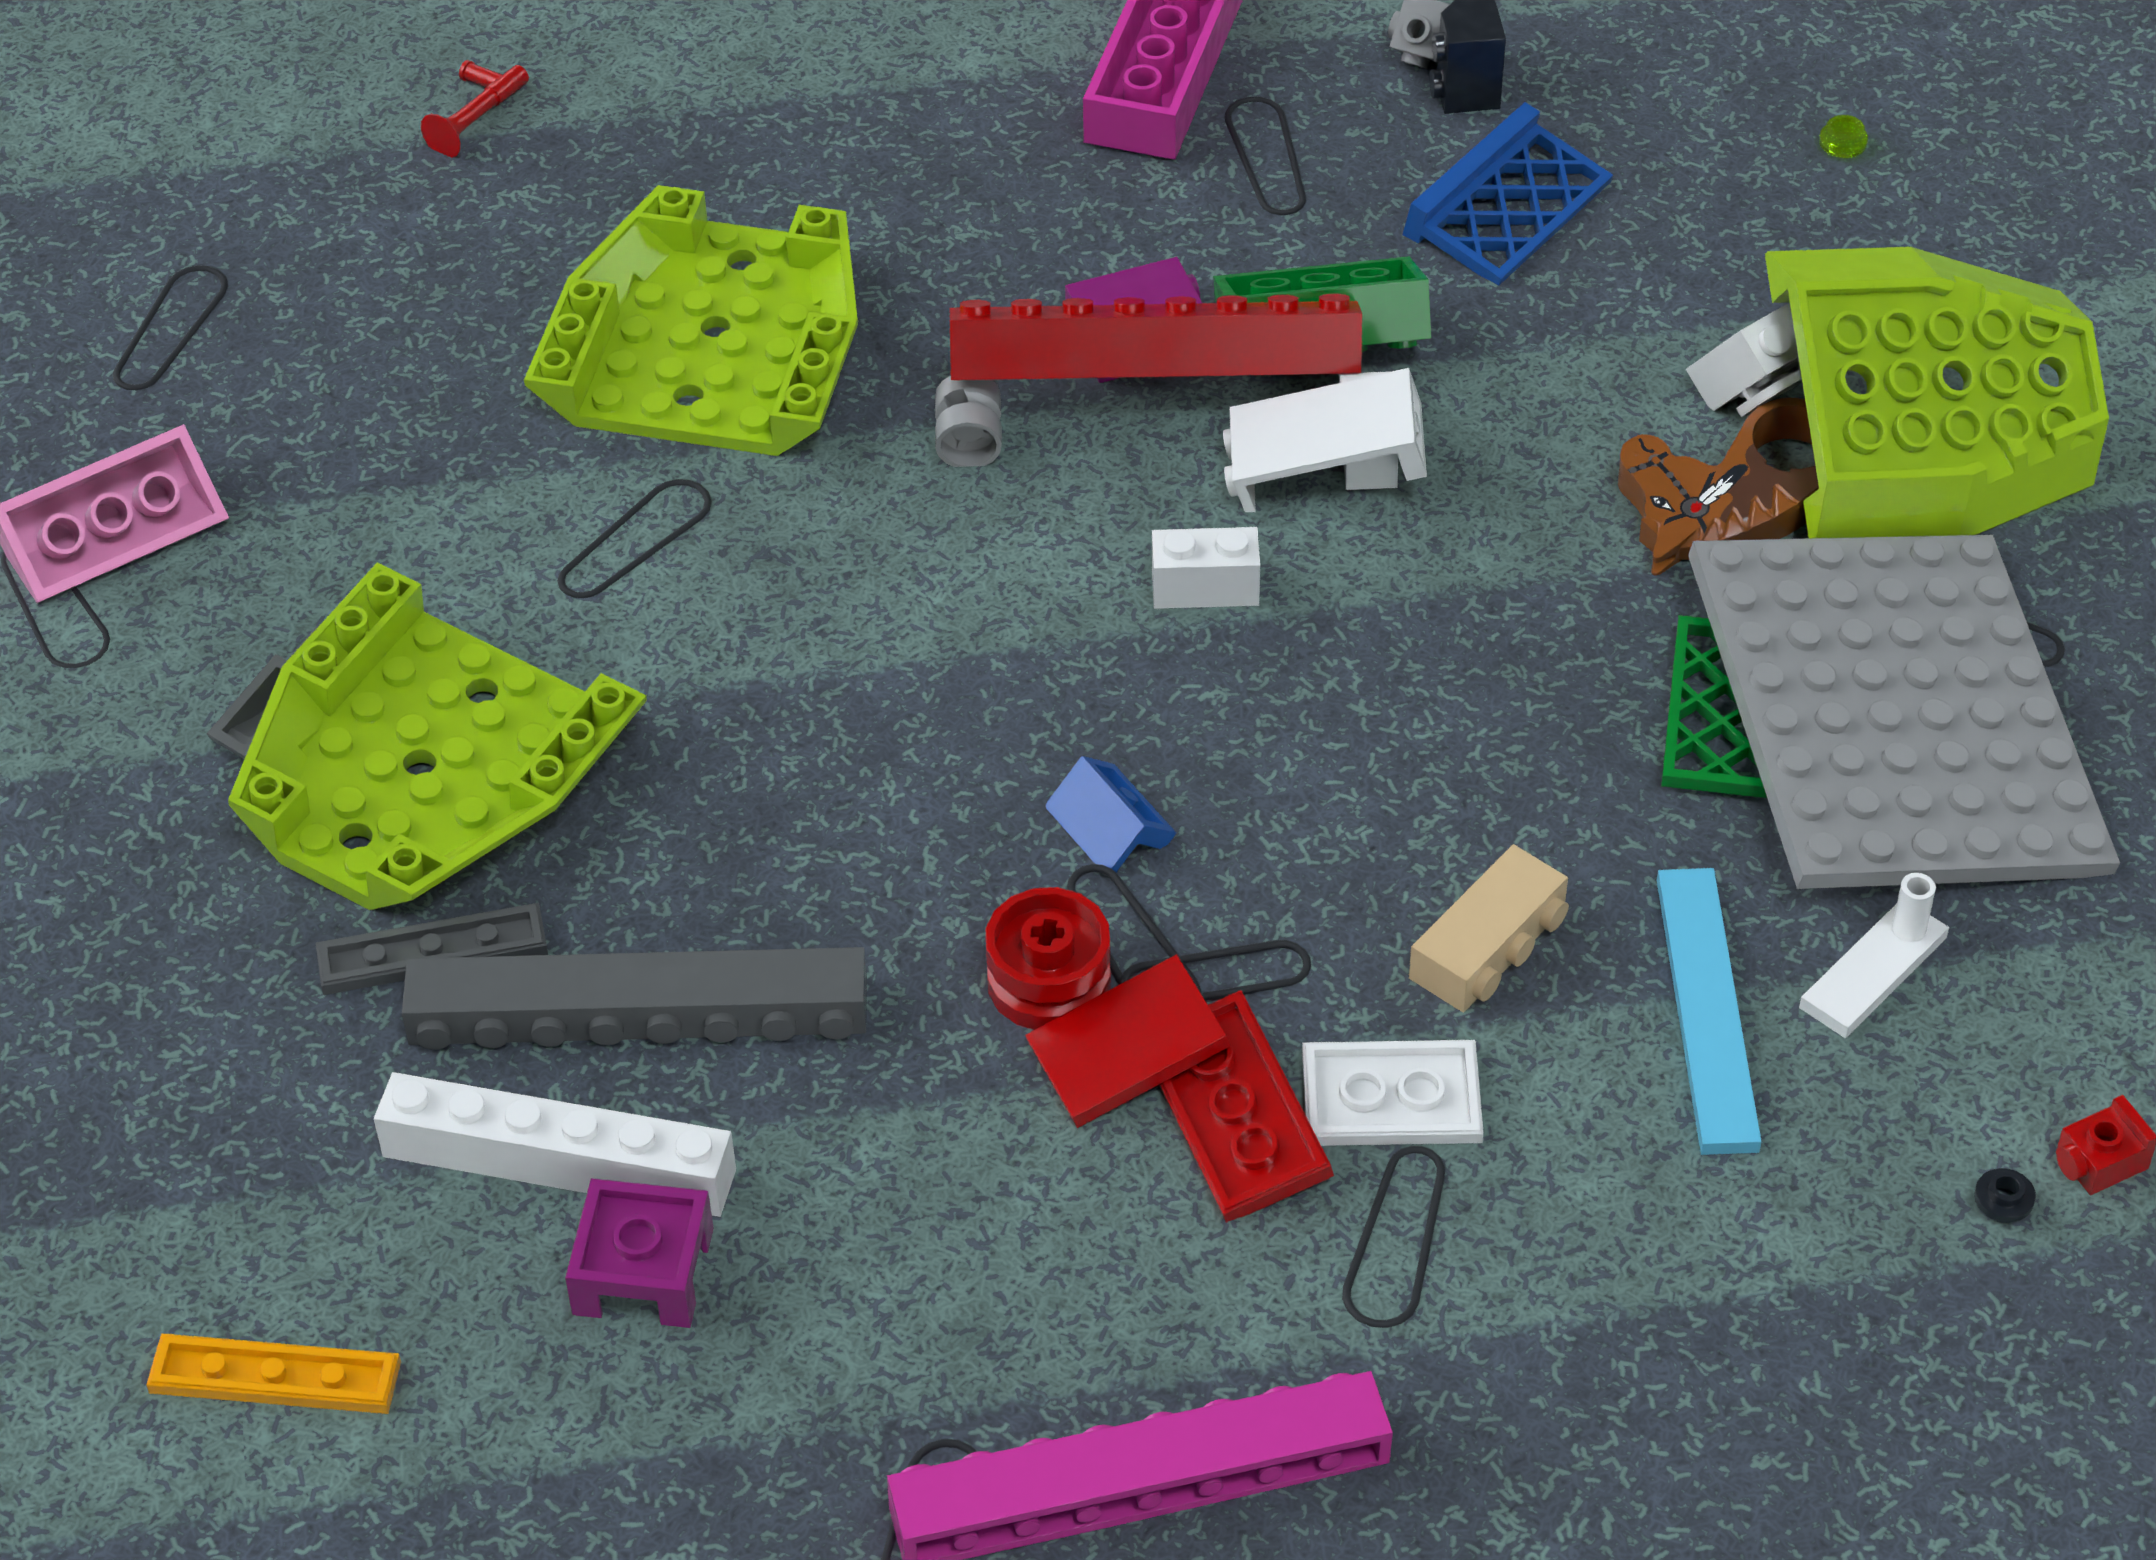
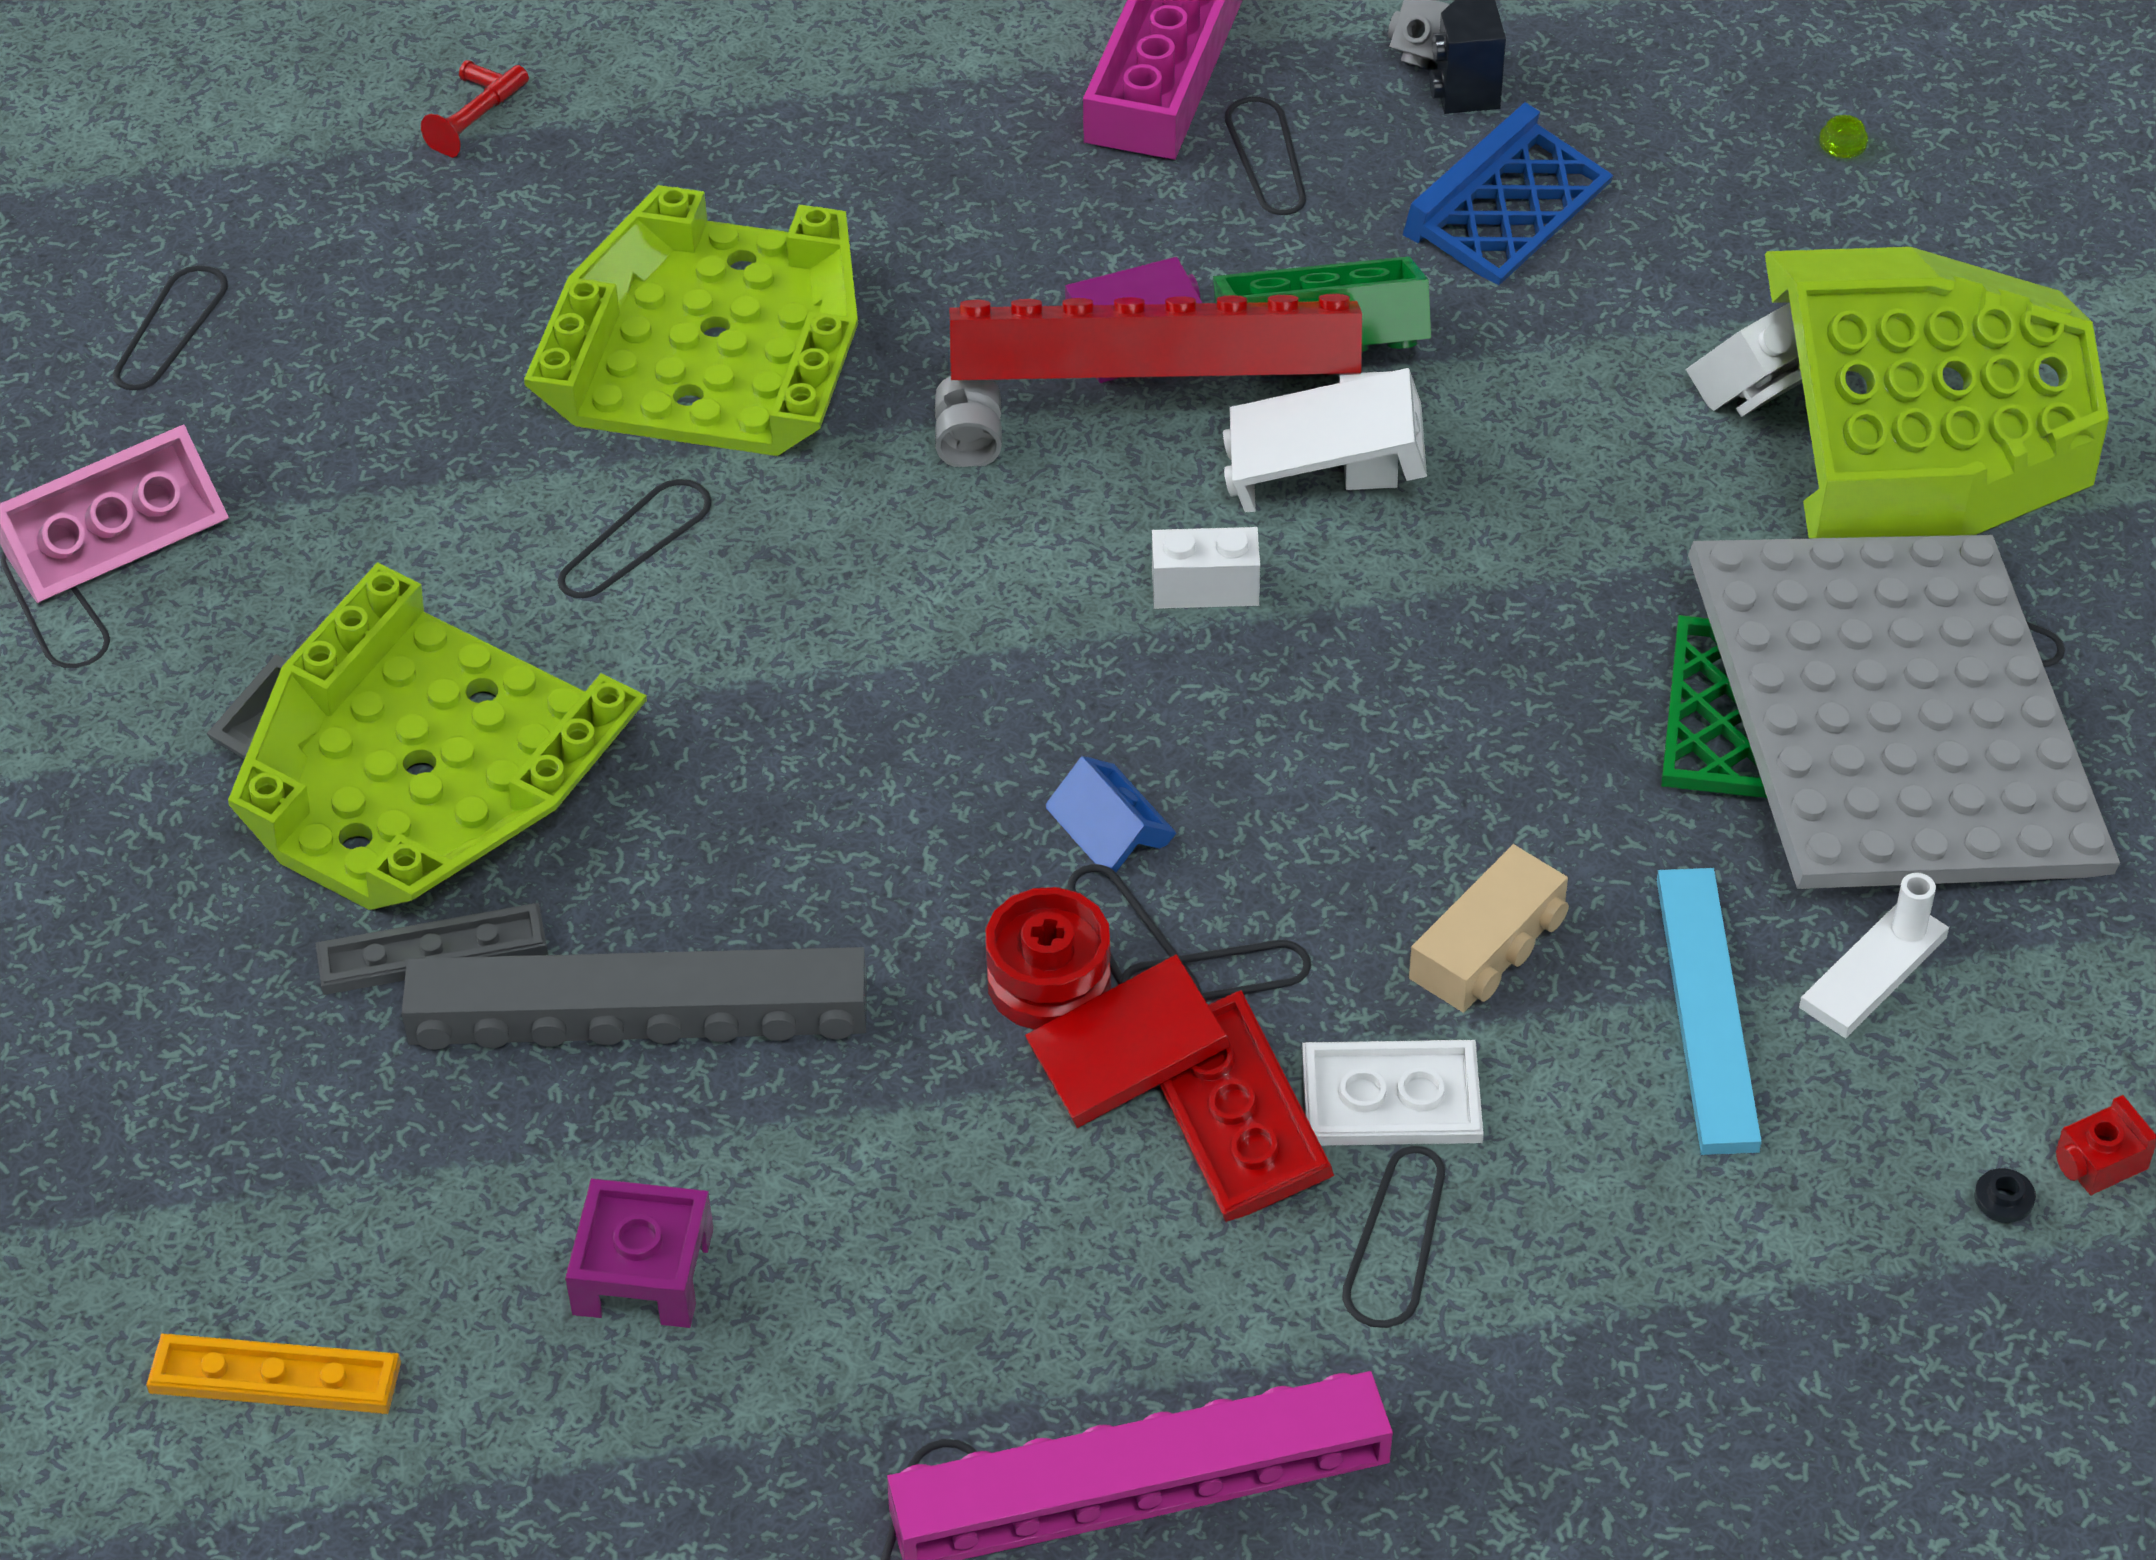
(547, 1139): white brick -> none
(1728, 501): dark orange animal -> none

